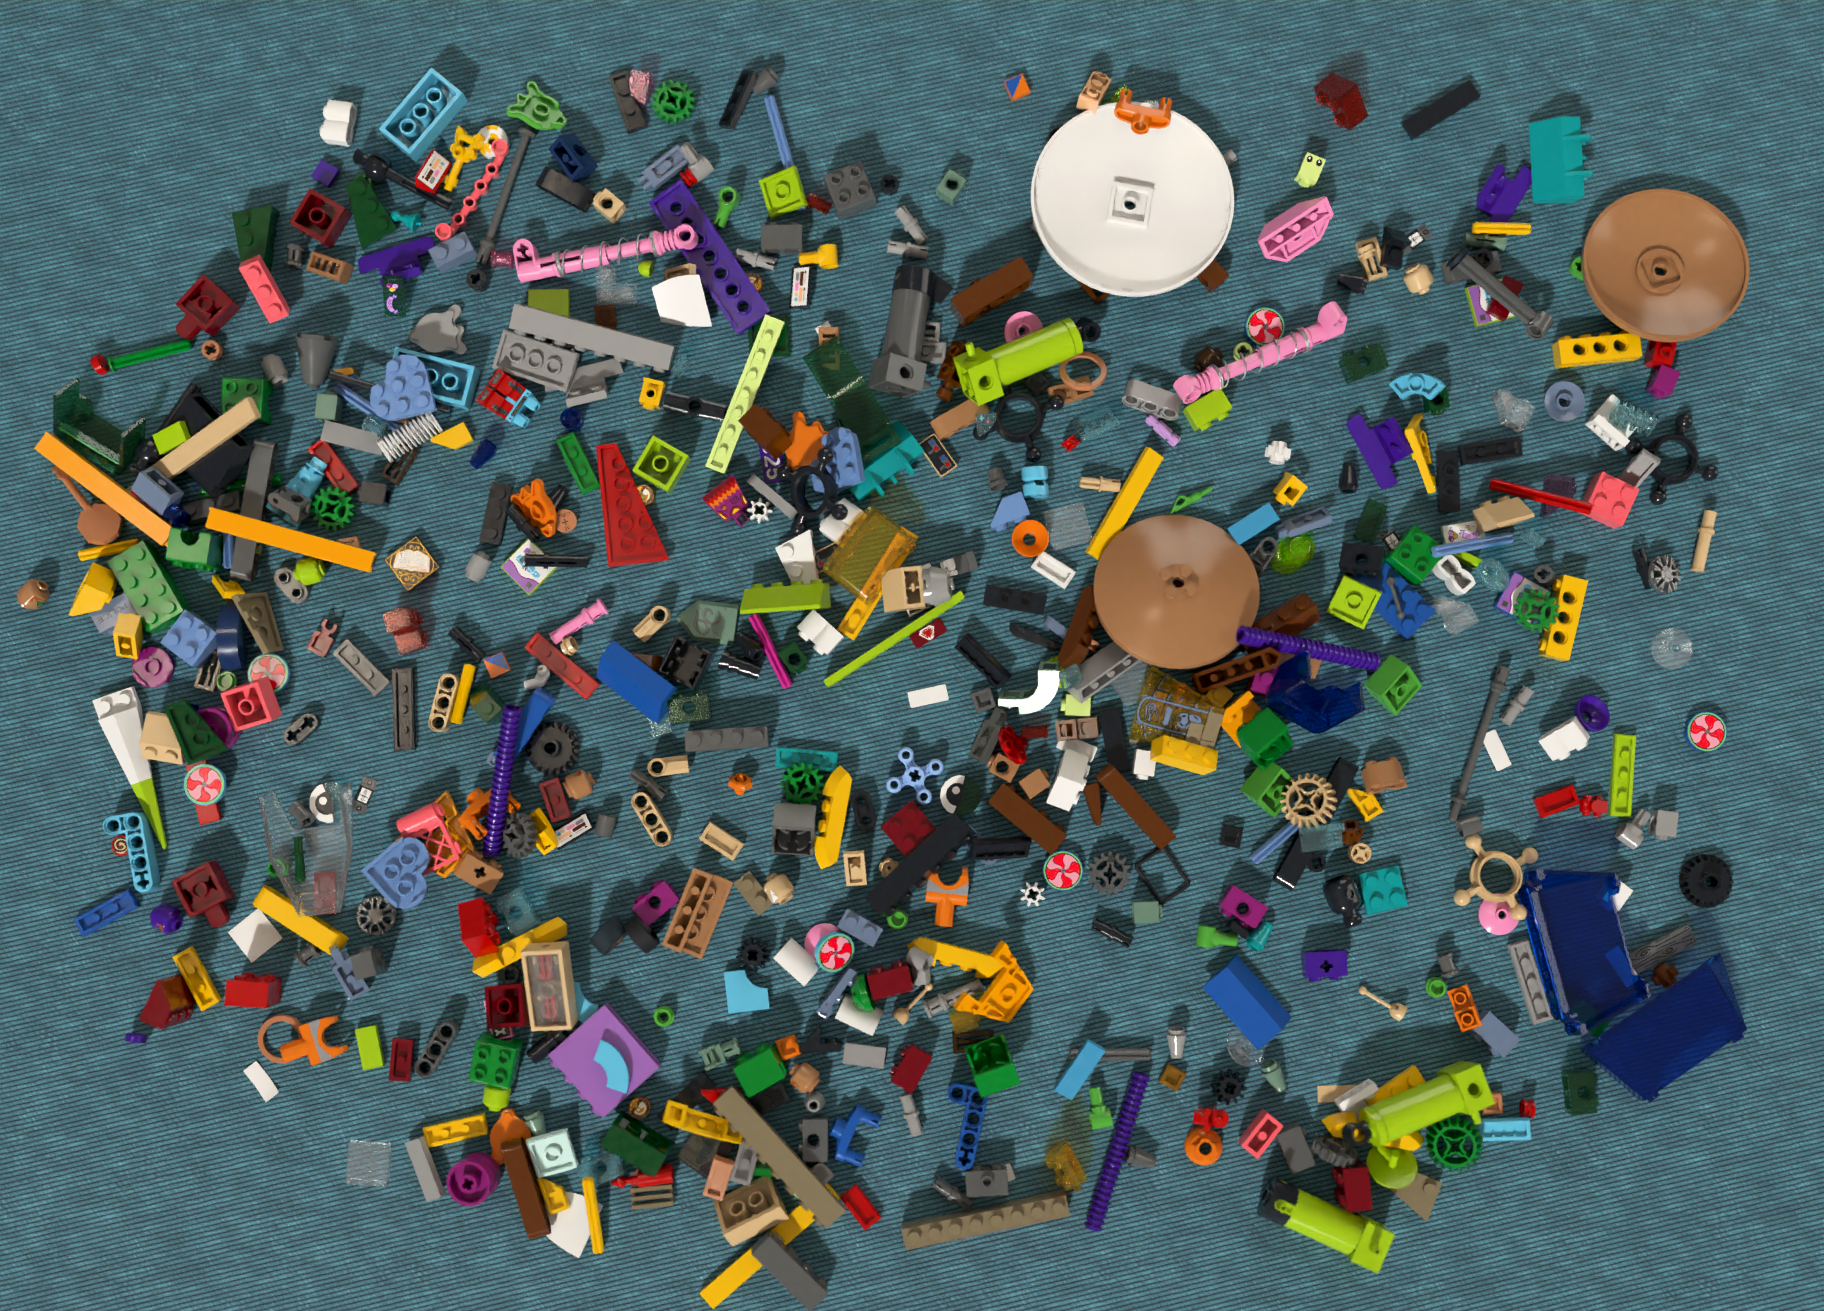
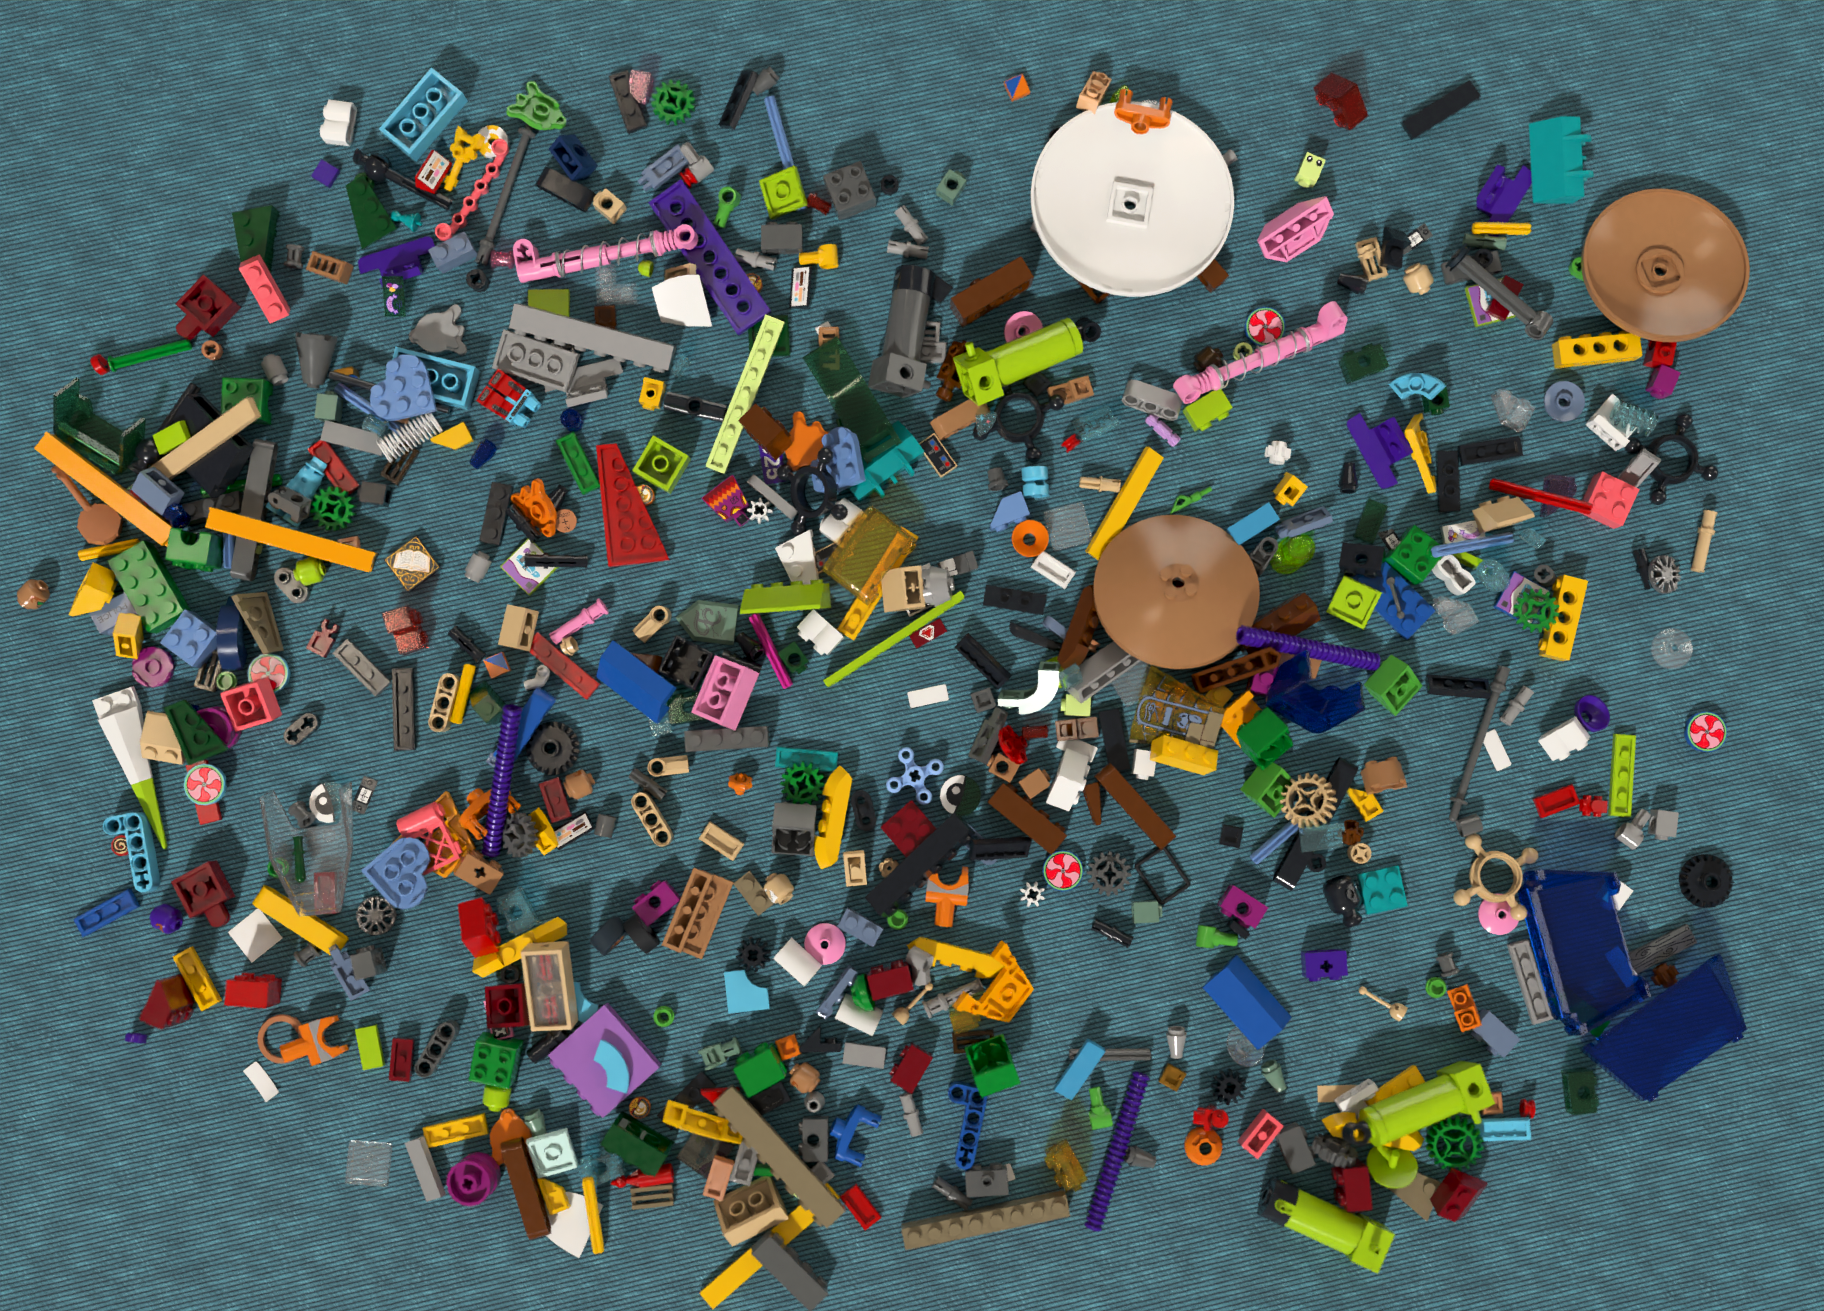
(225, 588): yellow tile -> none
(320, 218): dark red brick -> none
(518, 627): none -> tan brick
(725, 692): none -> bright pink slope
(834, 951): tile -> none
(1079, 386): nougat piece -> none
(1259, 936): teal cone -> none
(1456, 1195): none -> dark red slope
(1458, 686): none -> black plate

